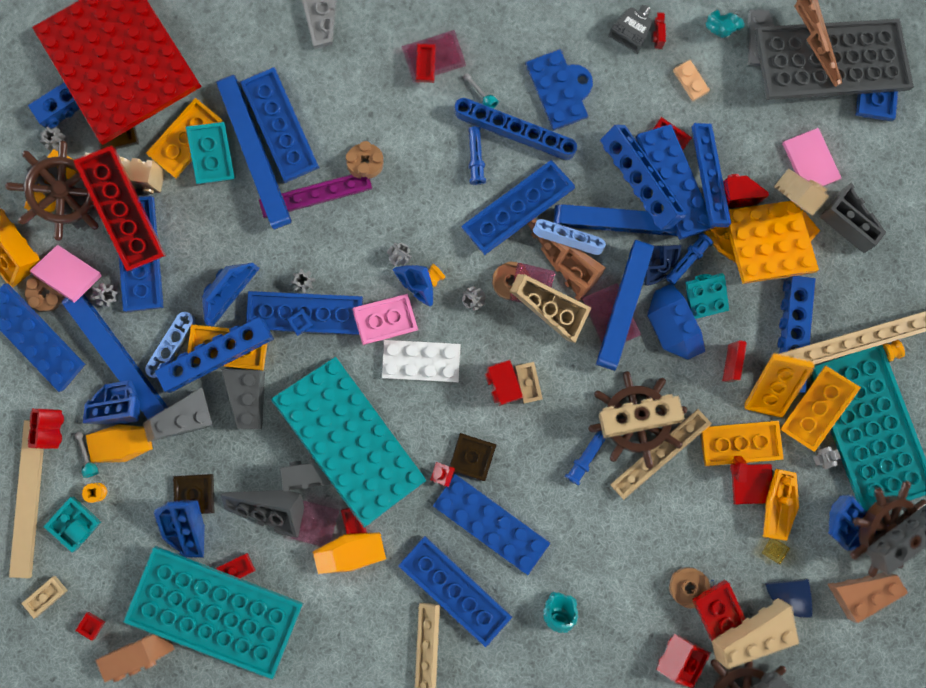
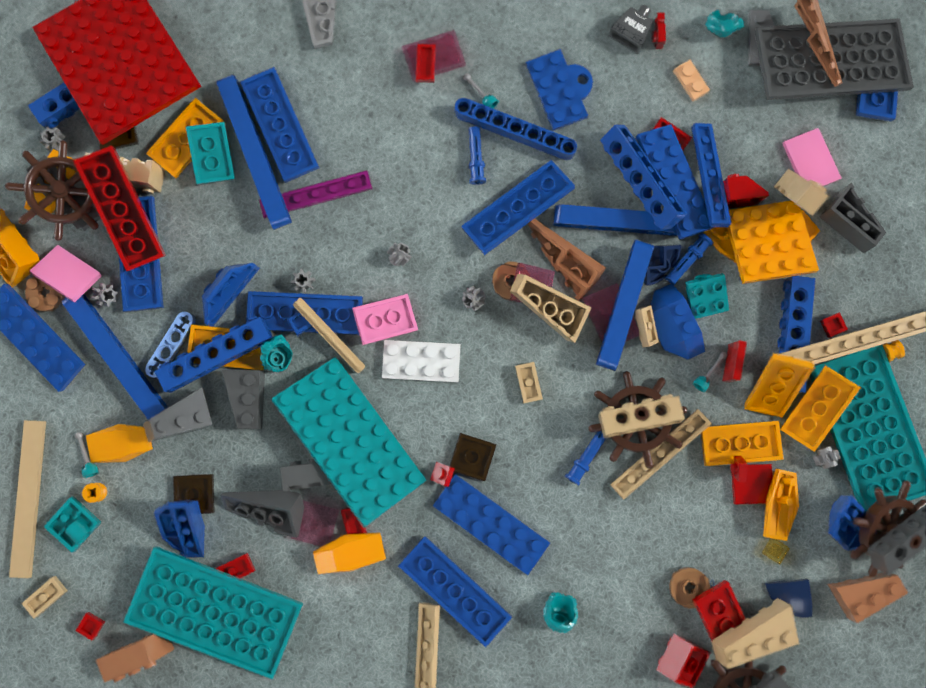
(45, 428): red brick -> none
(113, 405): blue wedge -> none
(278, 349): none -> teal hair
(325, 331): none -> tan axle
(364, 169): medium nougat plate -> none
(417, 281): blue brick -> none
(435, 275): light orange wheel -> none
(504, 383): red brick -> none
(550, 230): light blue beam -> none
(646, 325): none -> tan plate
(702, 382): none -> hinge
(833, 325): none -> red plate

